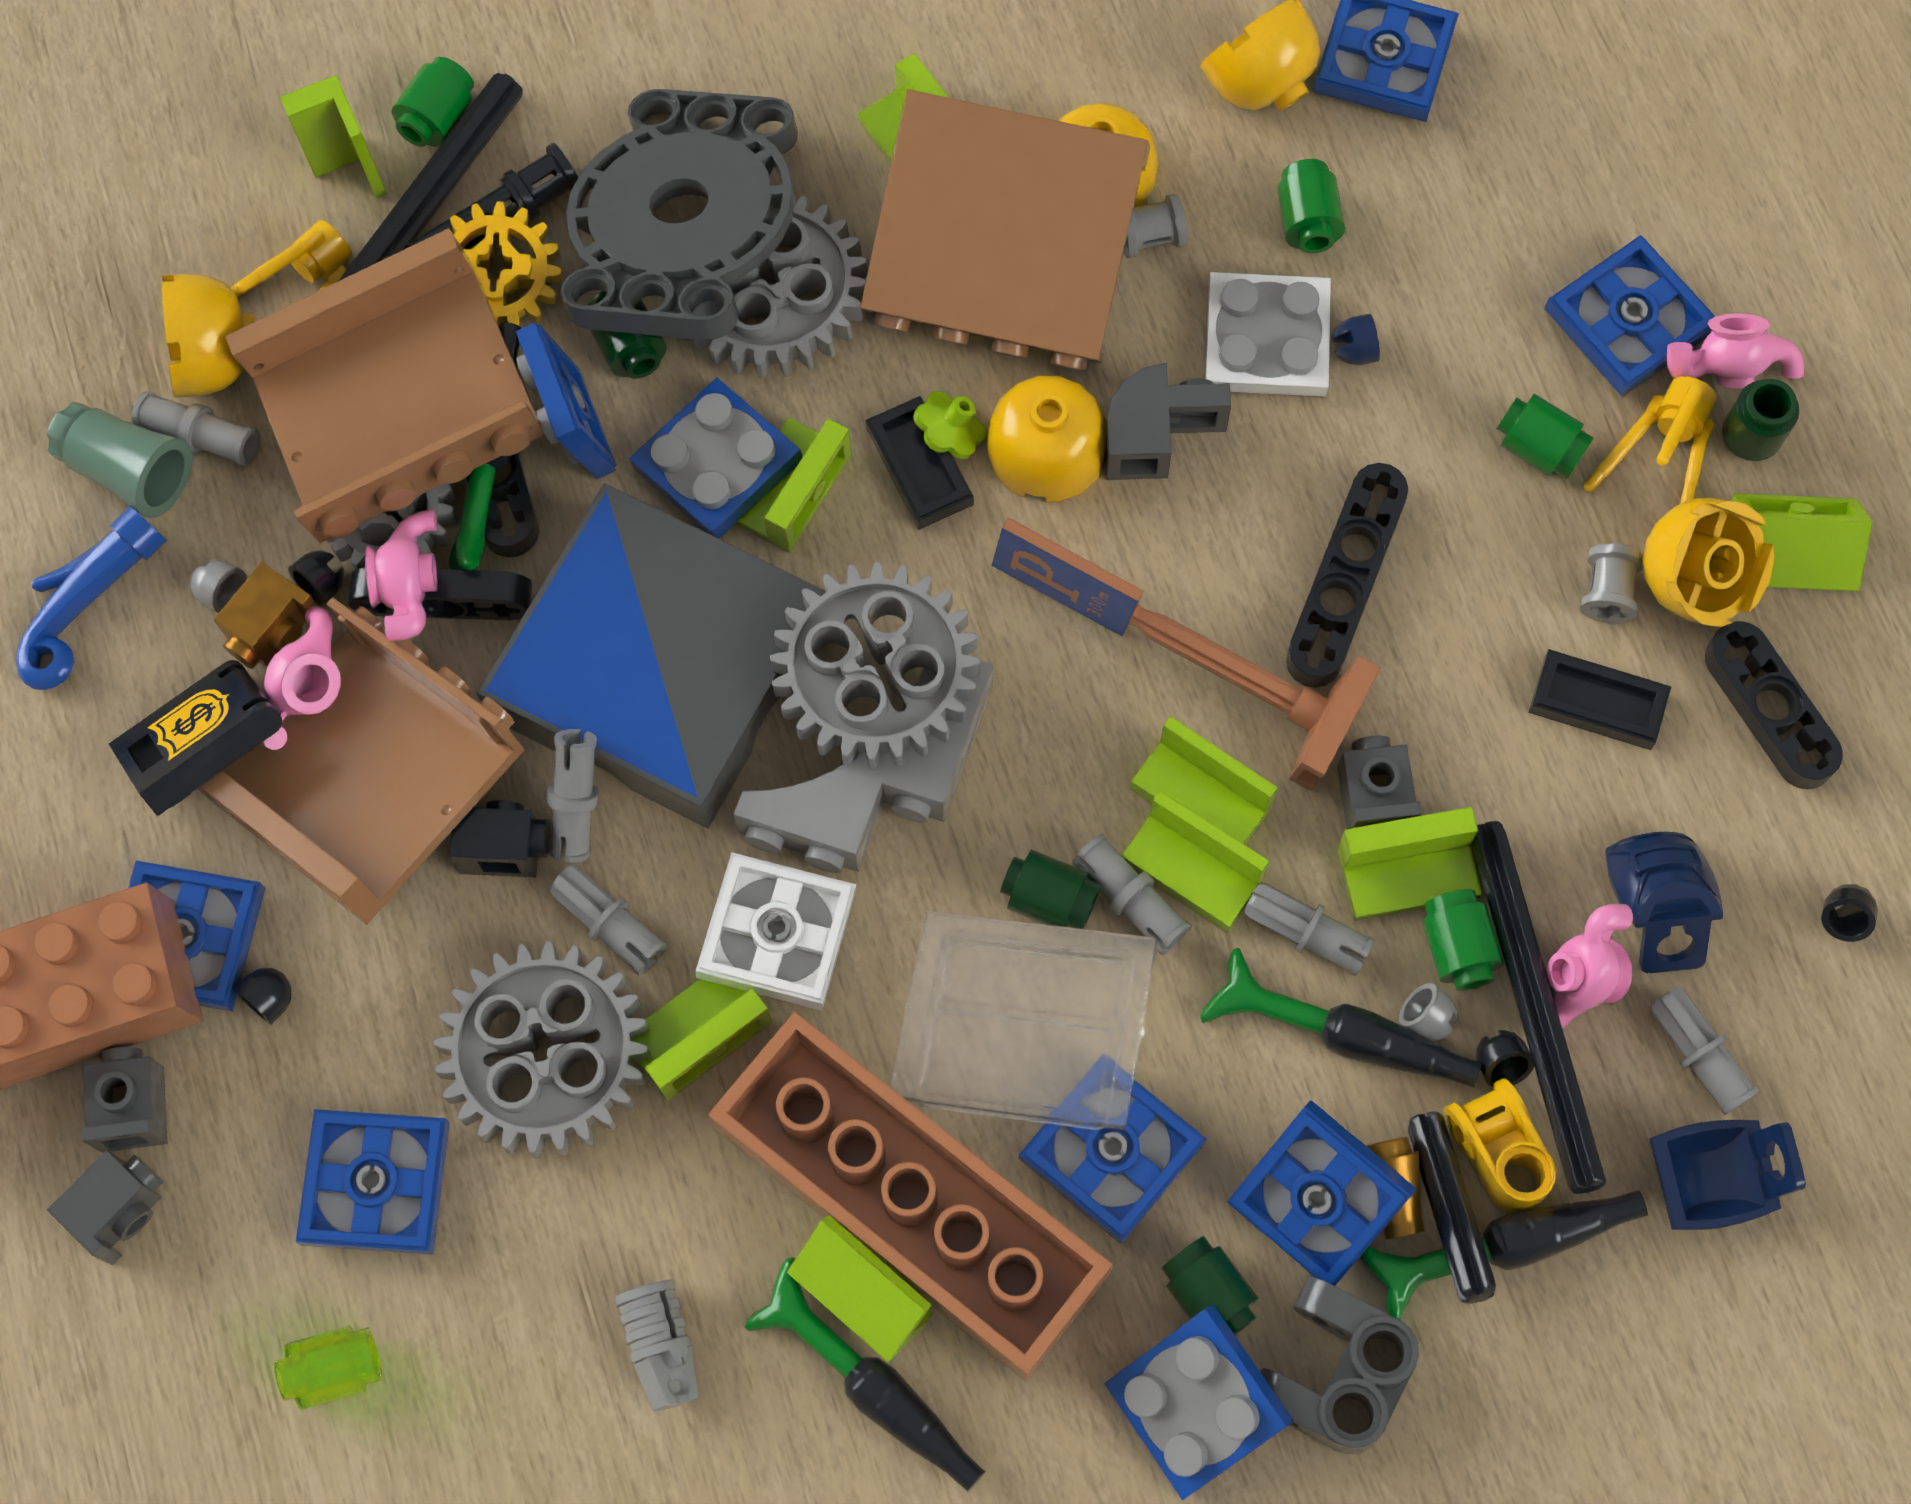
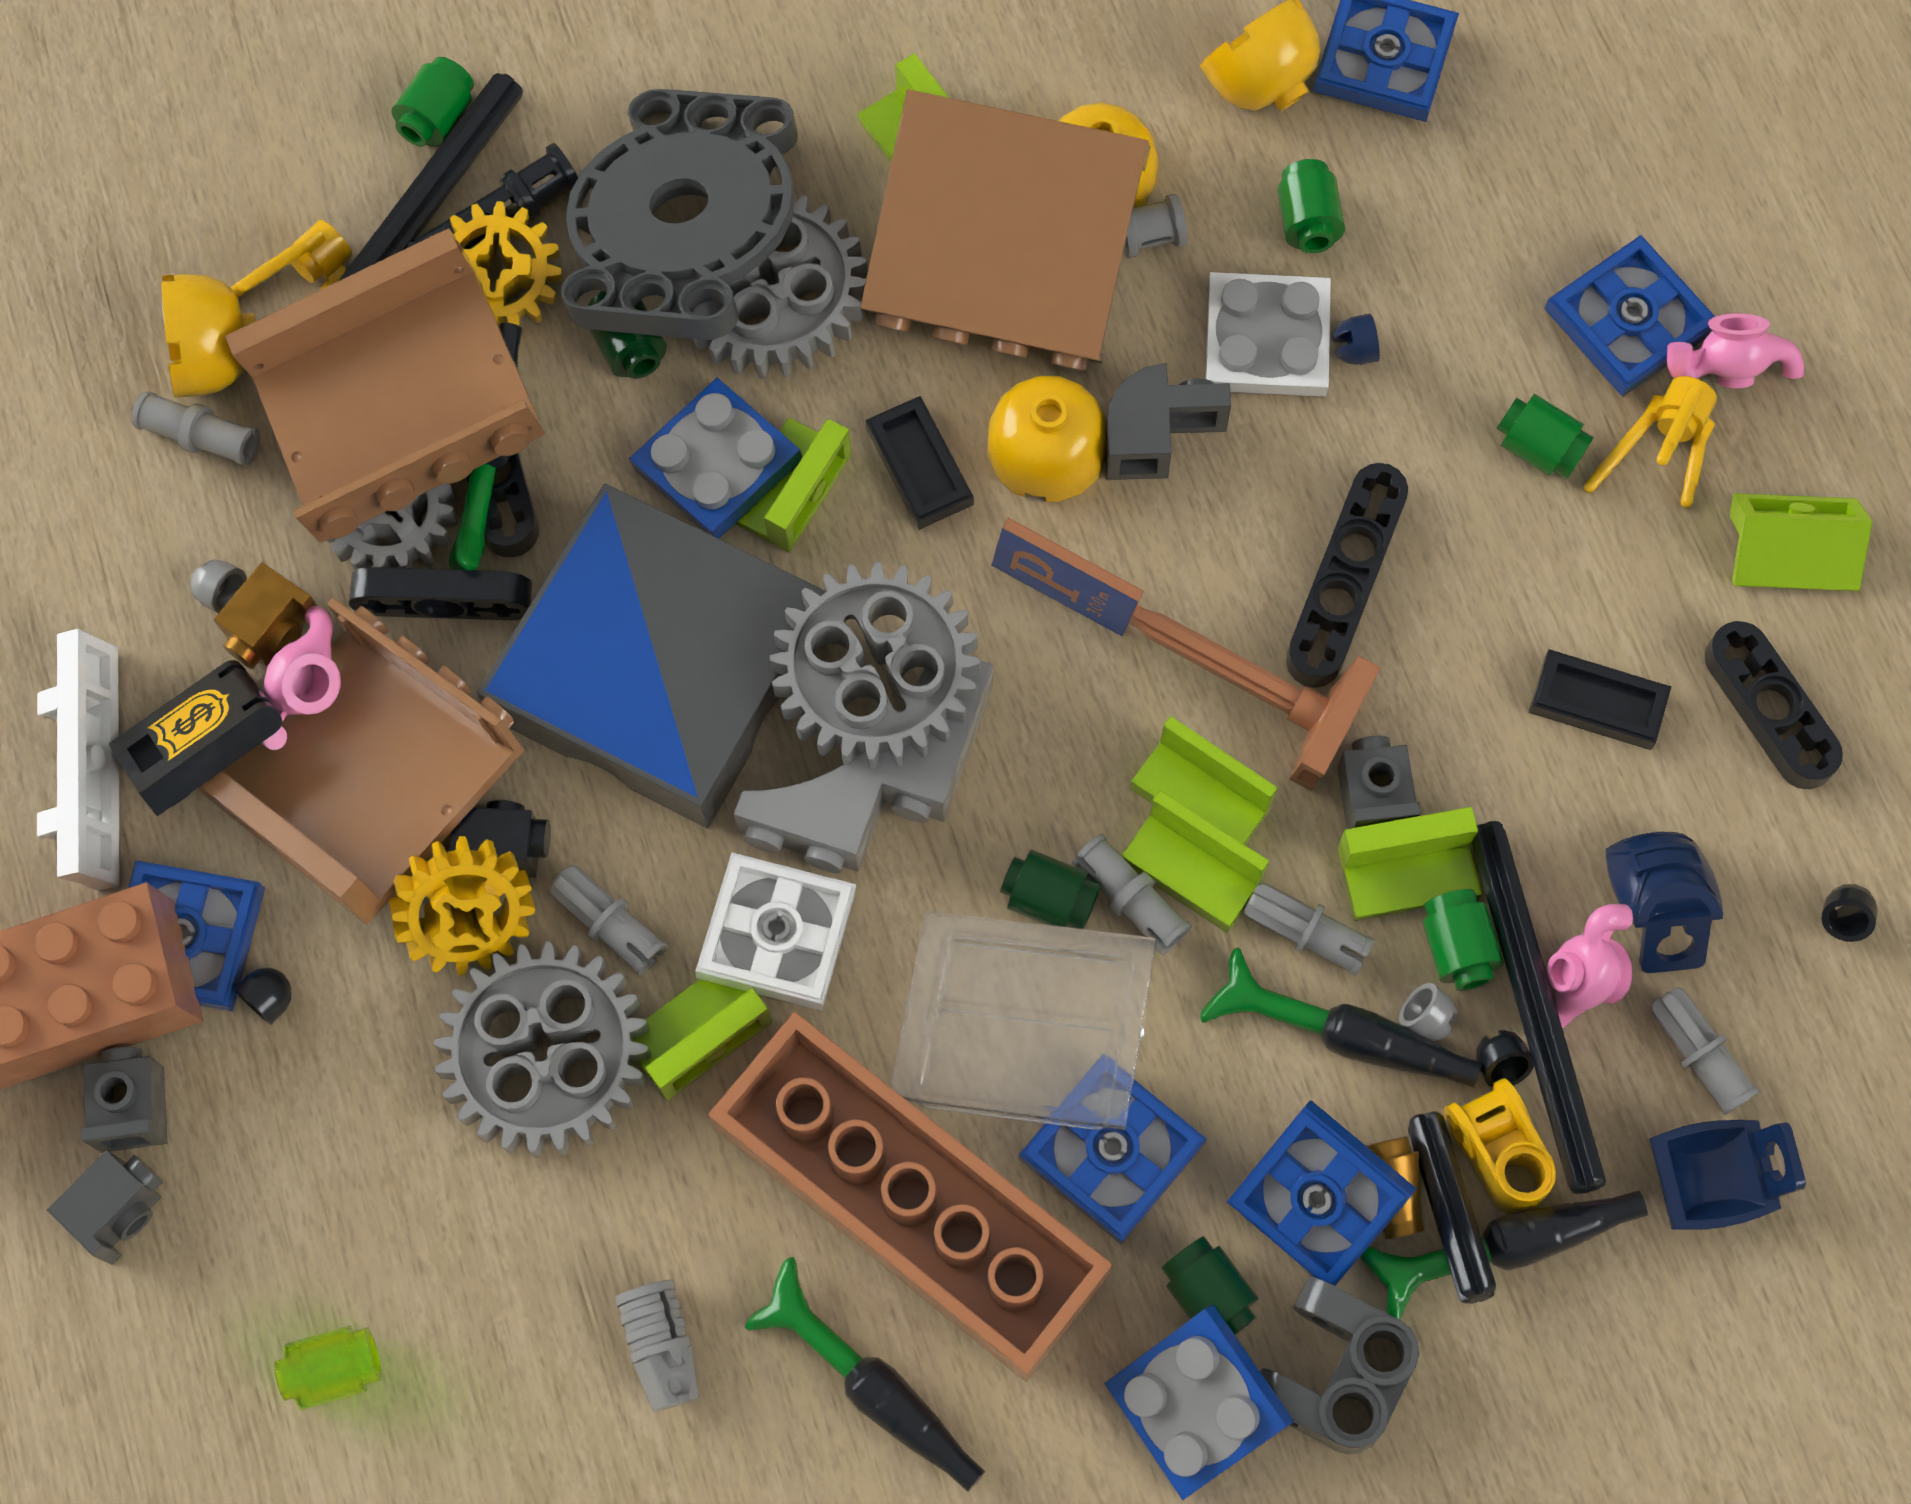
(77, 588): blue plant -> none
(87, 769): none -> white hinge
(126, 459): sand green plant -> none
(316, 577): black hinge -> none
(329, 130): lime panel -> none
(373, 1182): blue piece -> none
(401, 576): bright pink piece -> none
(463, 895): none -> yellow gear
(567, 408): blue piece -> none
(572, 795): light grey pin -> none
(860, 1289): lime panel -> none
(950, 424): lime plant -> none
(1612, 583): light grey bush -> none
(1708, 560): yellow cylinder -> none
(1760, 419): dark green brick -> none

